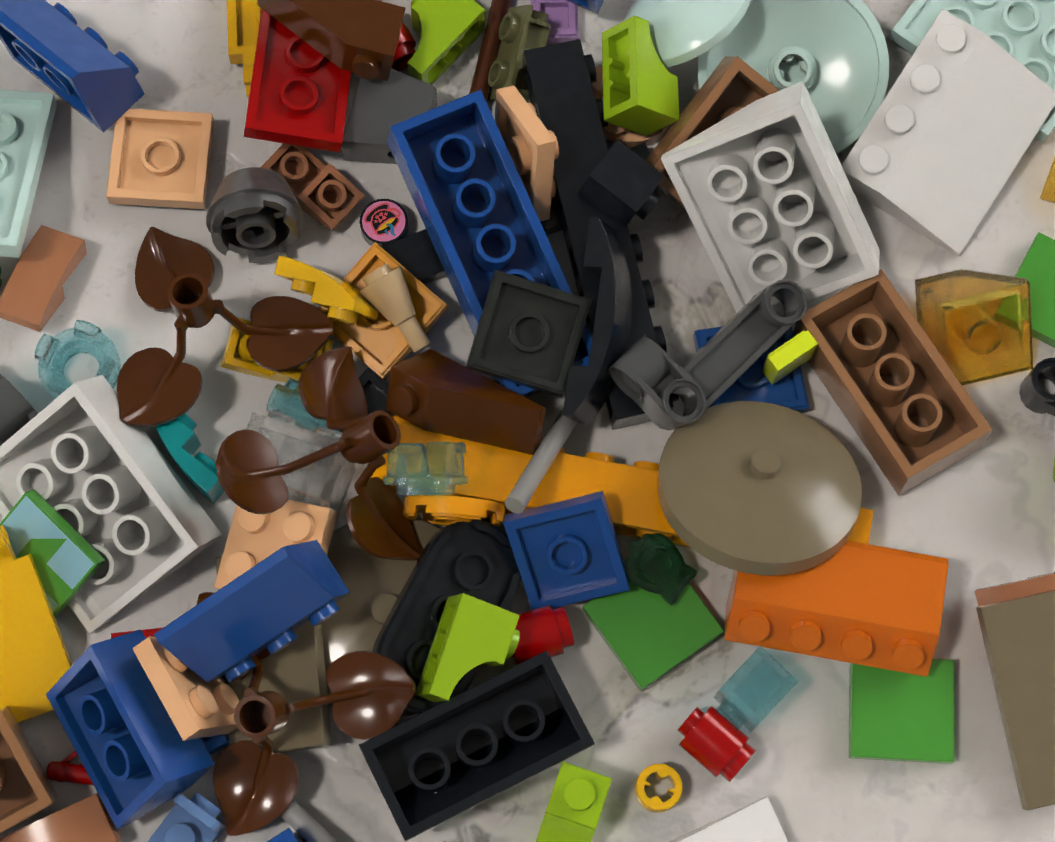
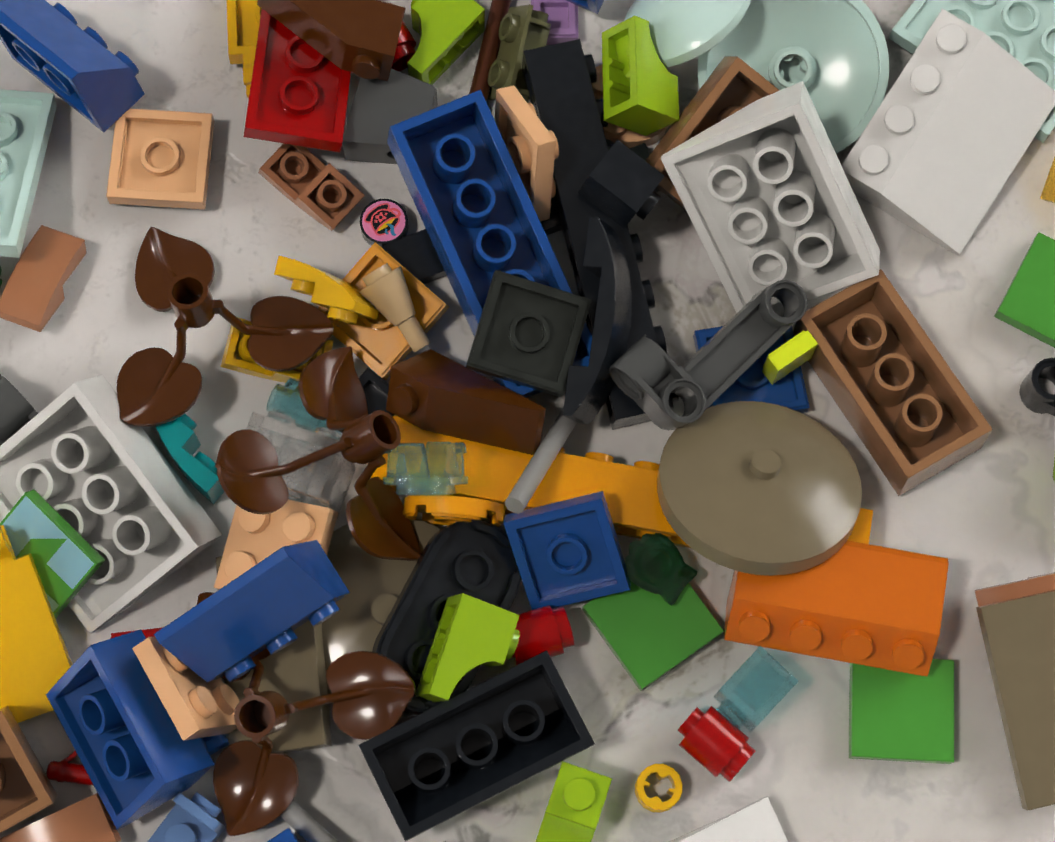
(57, 350): clear light blue piece -> none
(254, 215): flat silver cone -> none
(977, 322): clear yellow slope -> none

